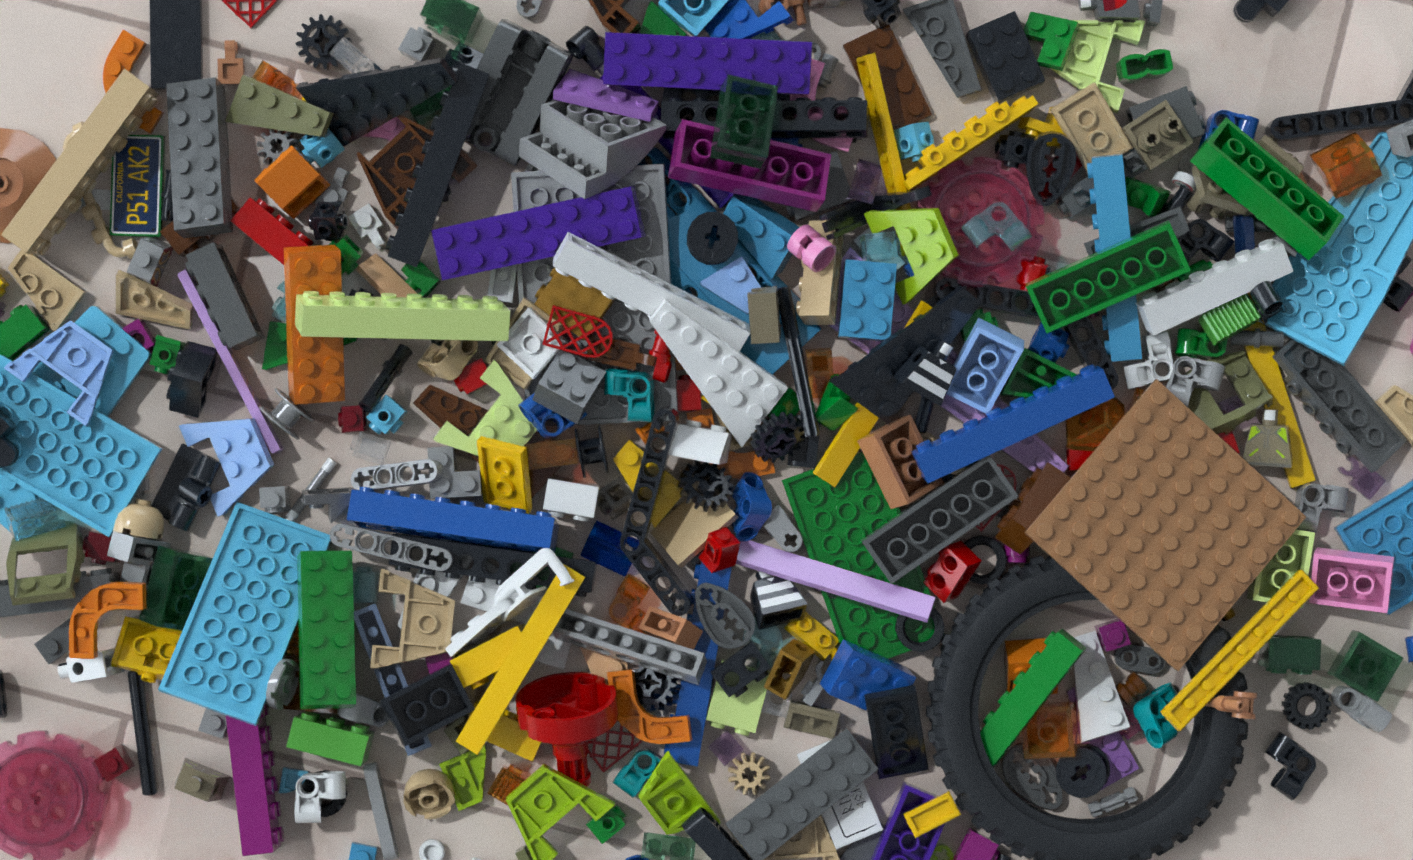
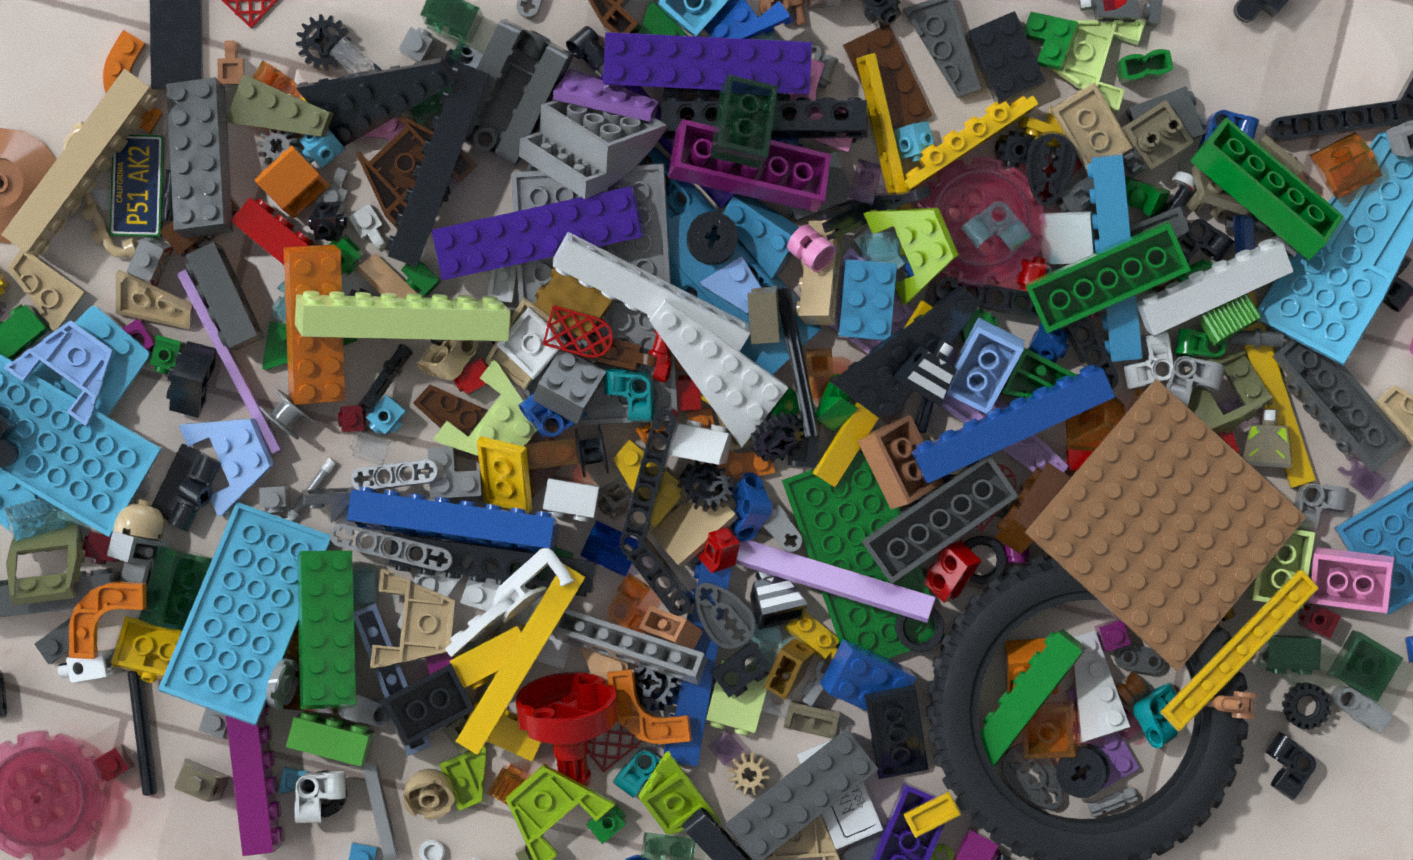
(1067, 237): none -> white tile
(1267, 300): black piece -> none
(1307, 619): none -> dark red brick

